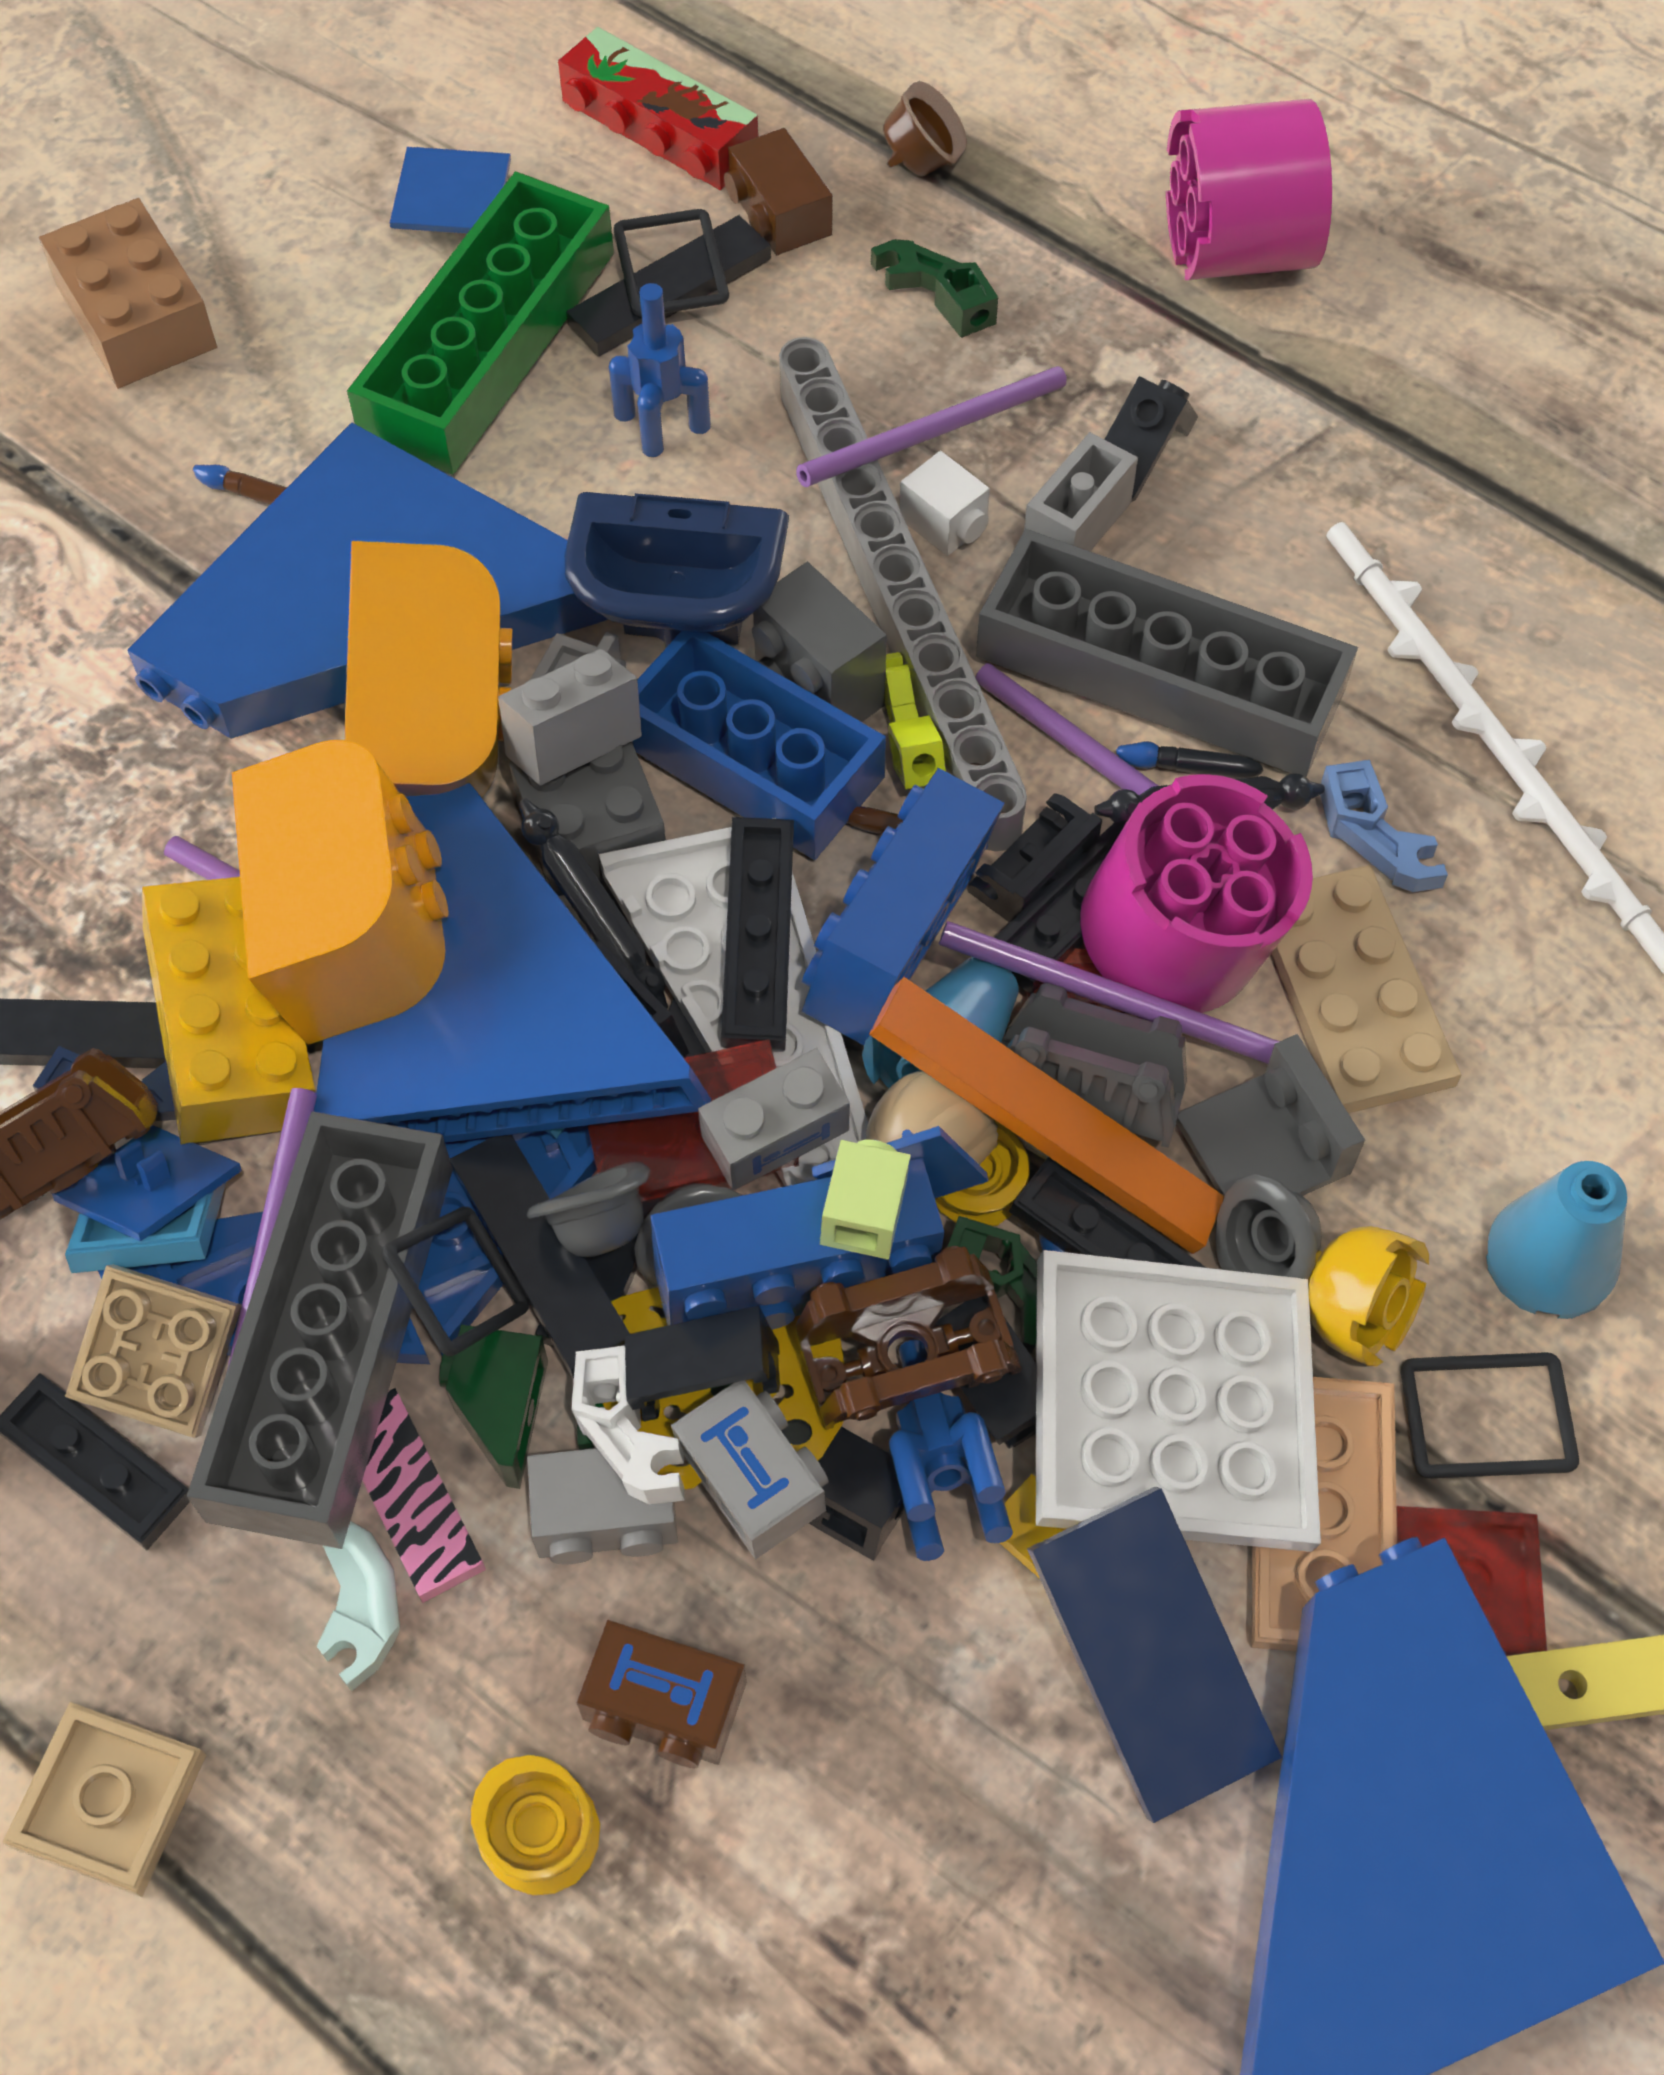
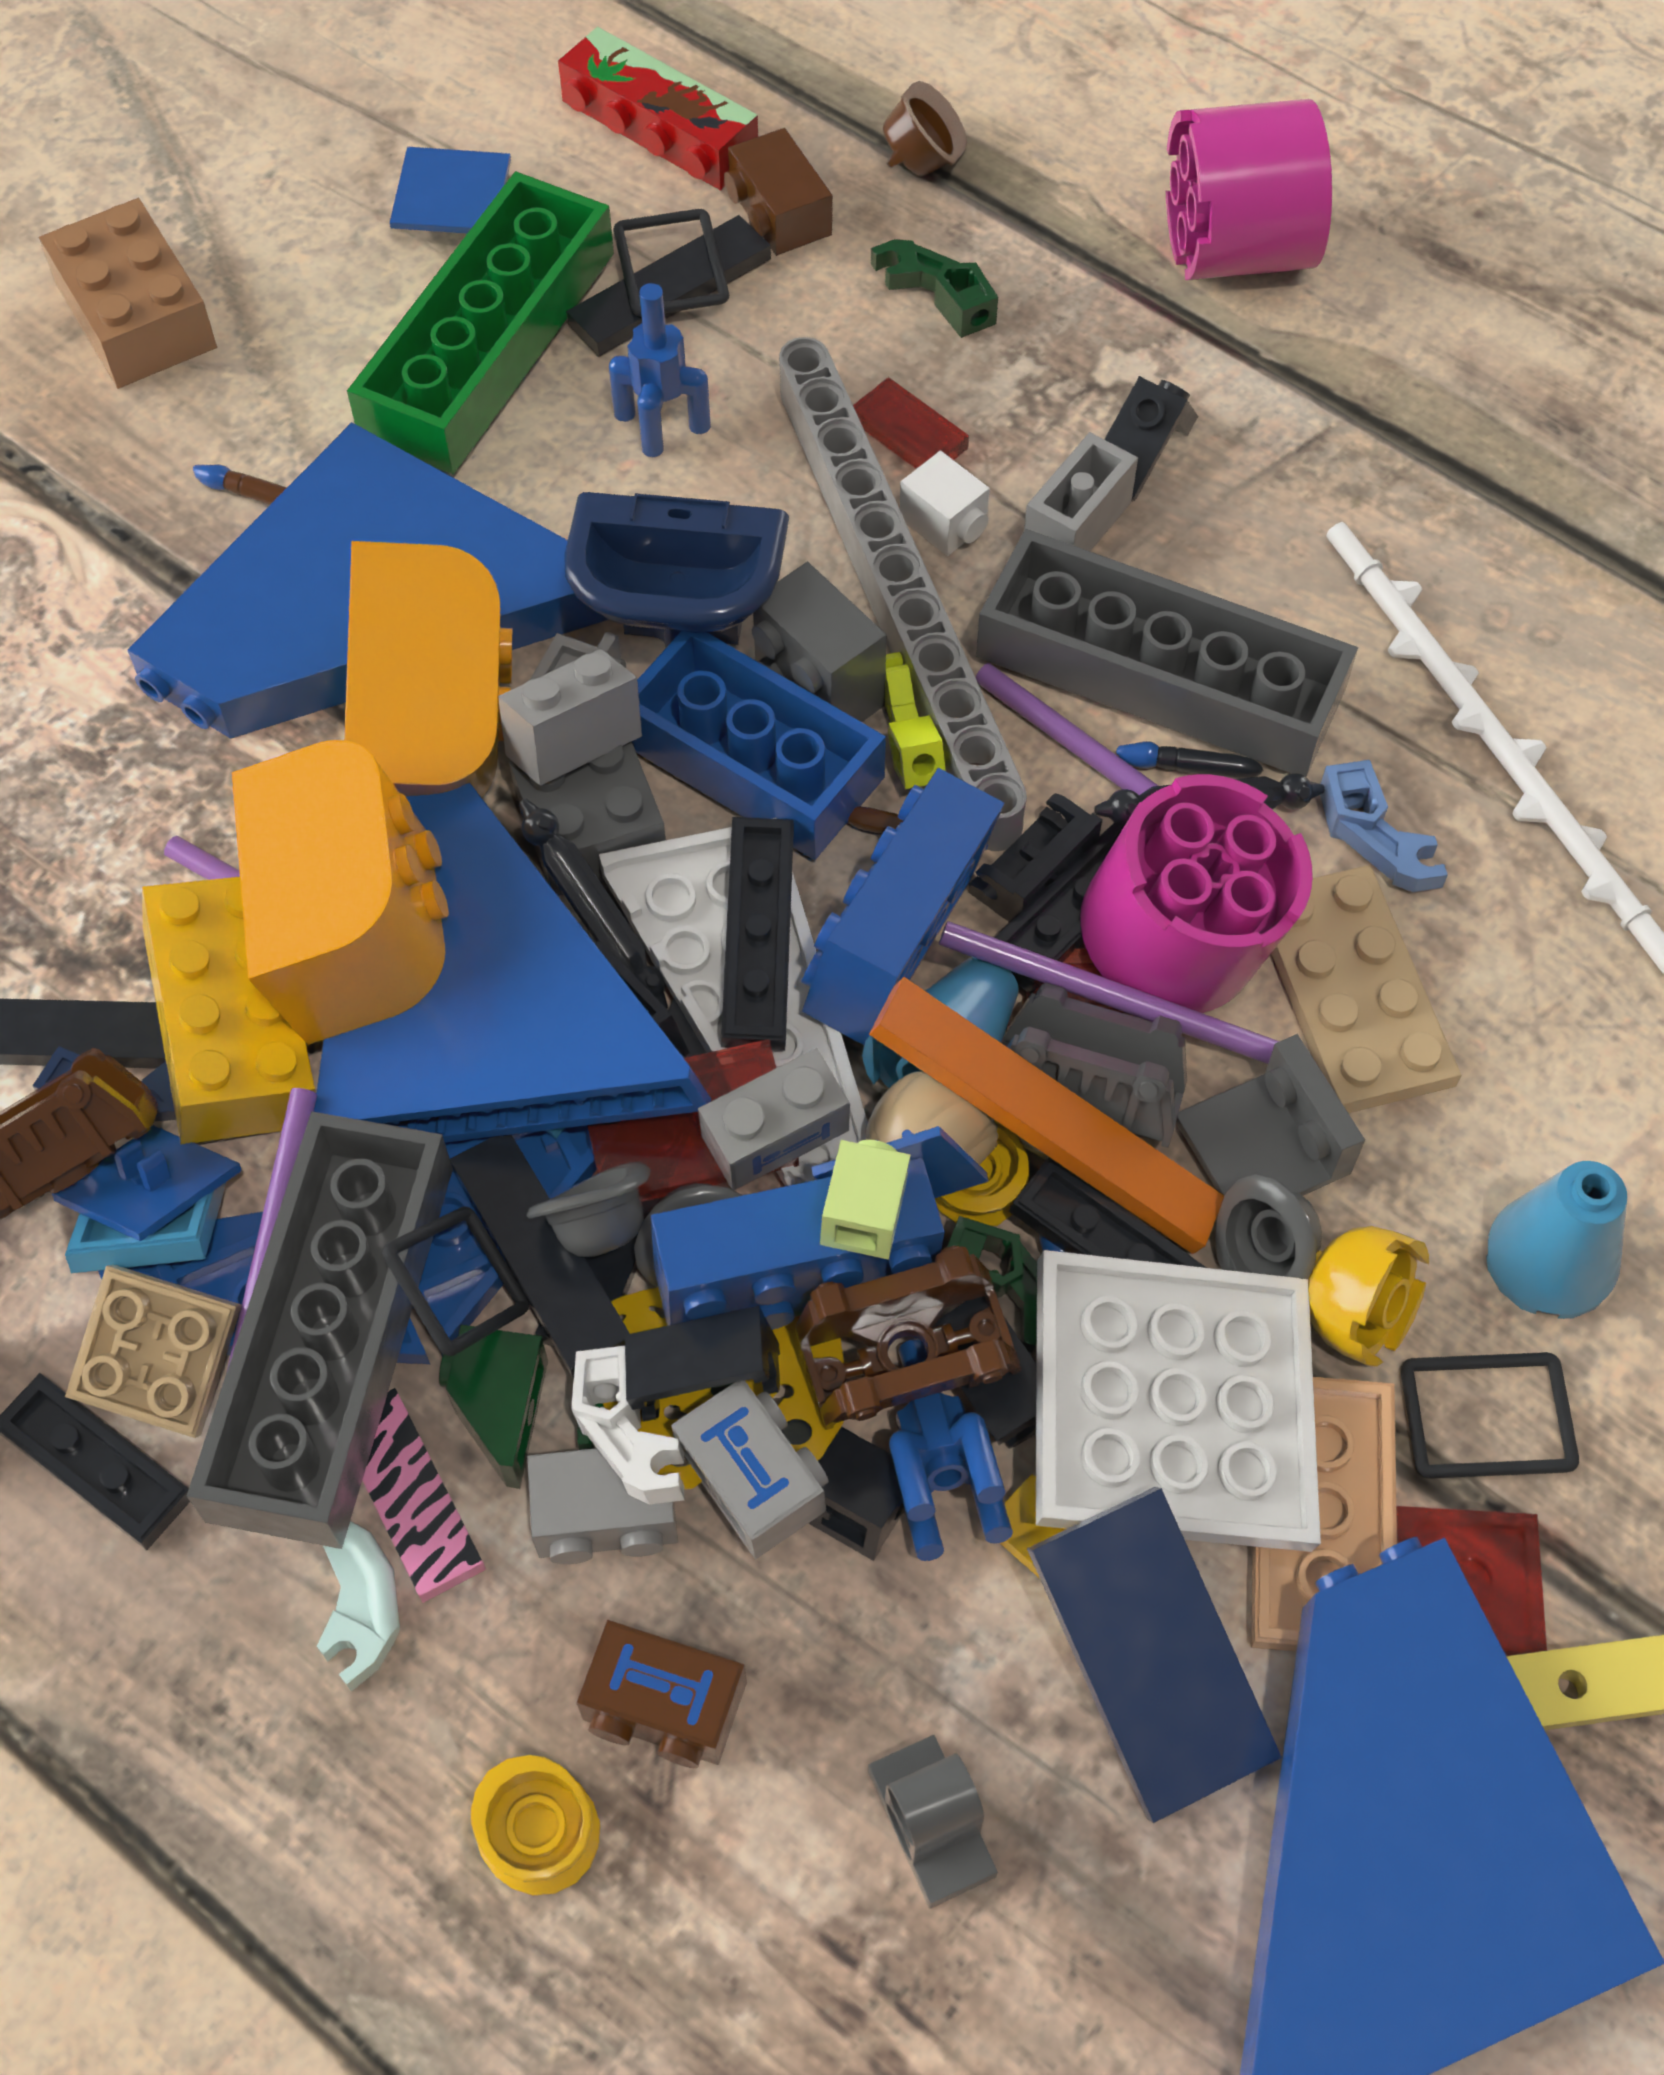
(105, 1799): tan tile -> none
(908, 424): none -> clear red tile
(930, 426): medium lavender piece -> none
(935, 1818): none -> dark grey tile

